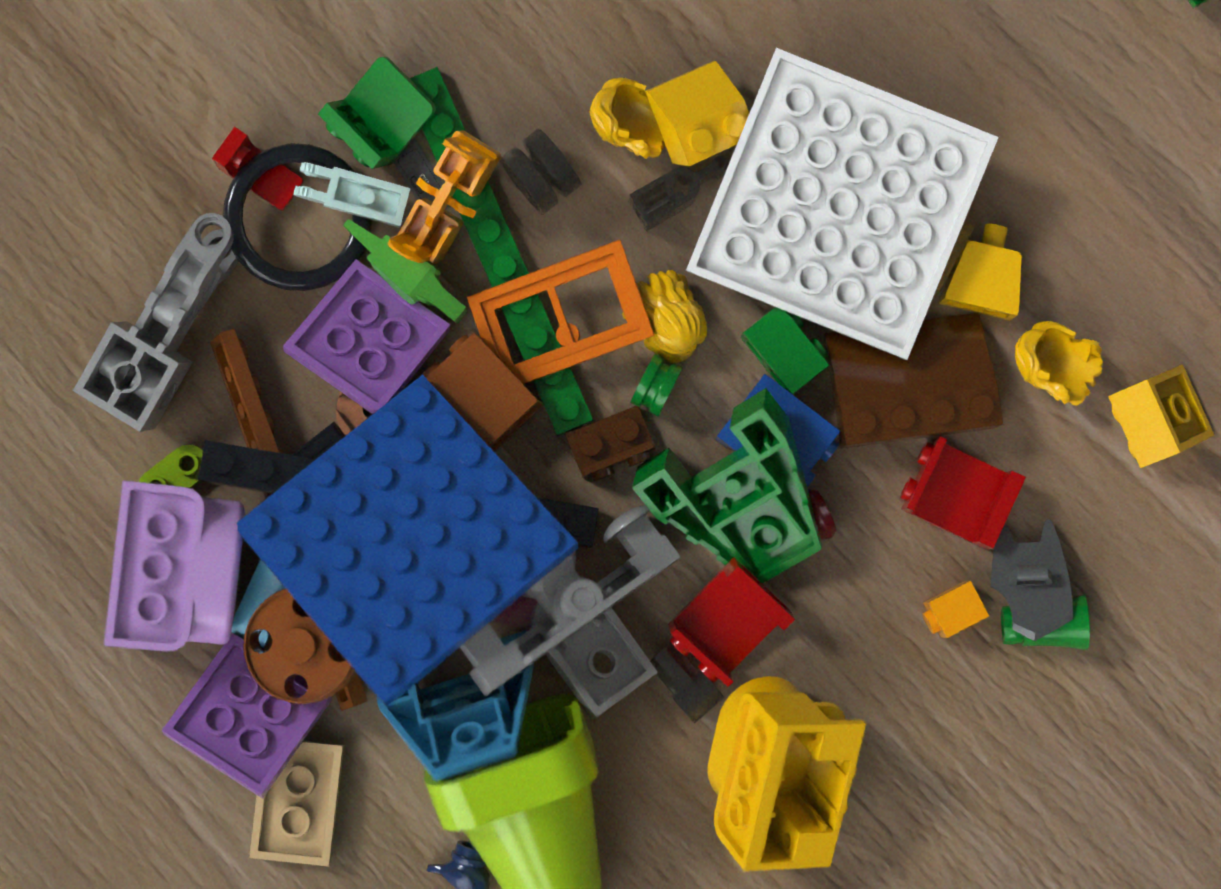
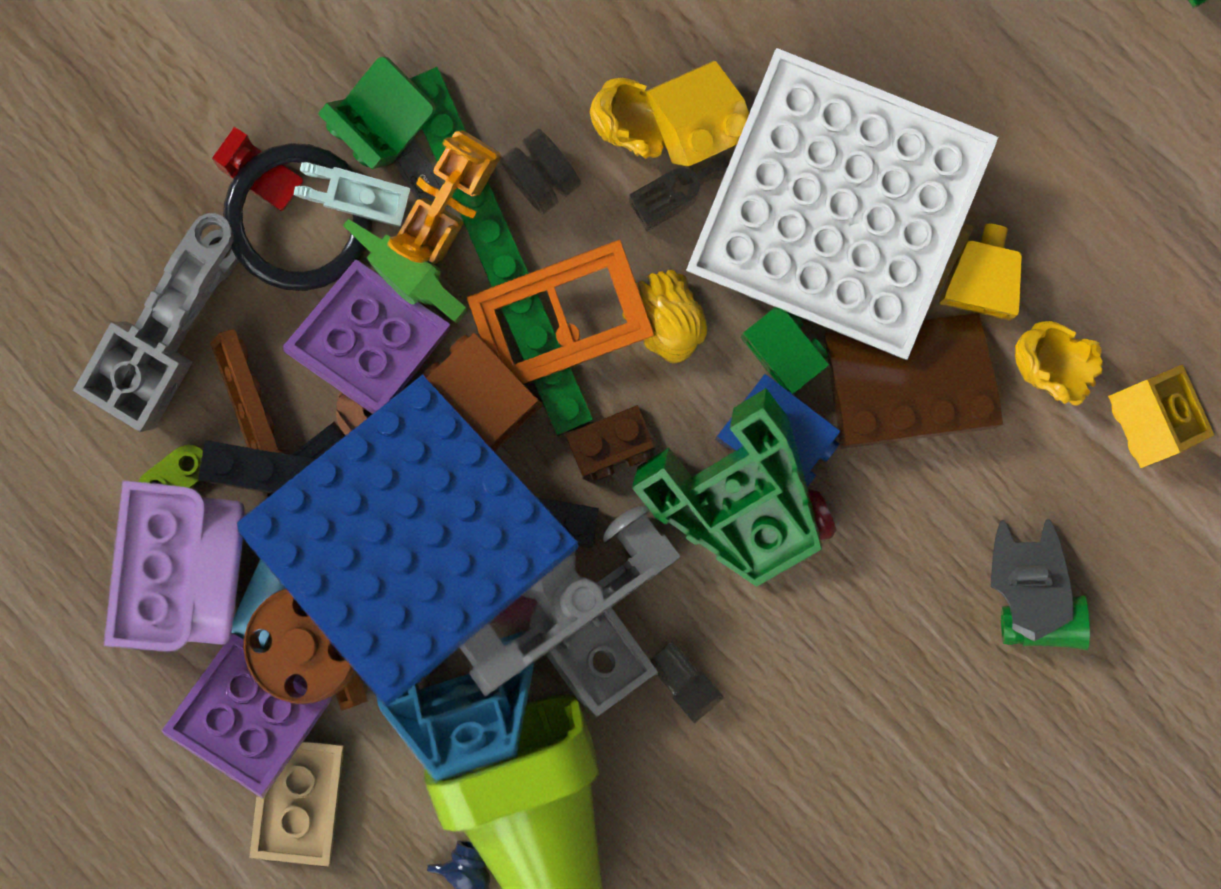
(656, 385): green wheel -> none
(727, 621): red panel -> none
(781, 775): yellow brick -> none
(954, 610): light orange brick -> none
(961, 493): red panel -> none

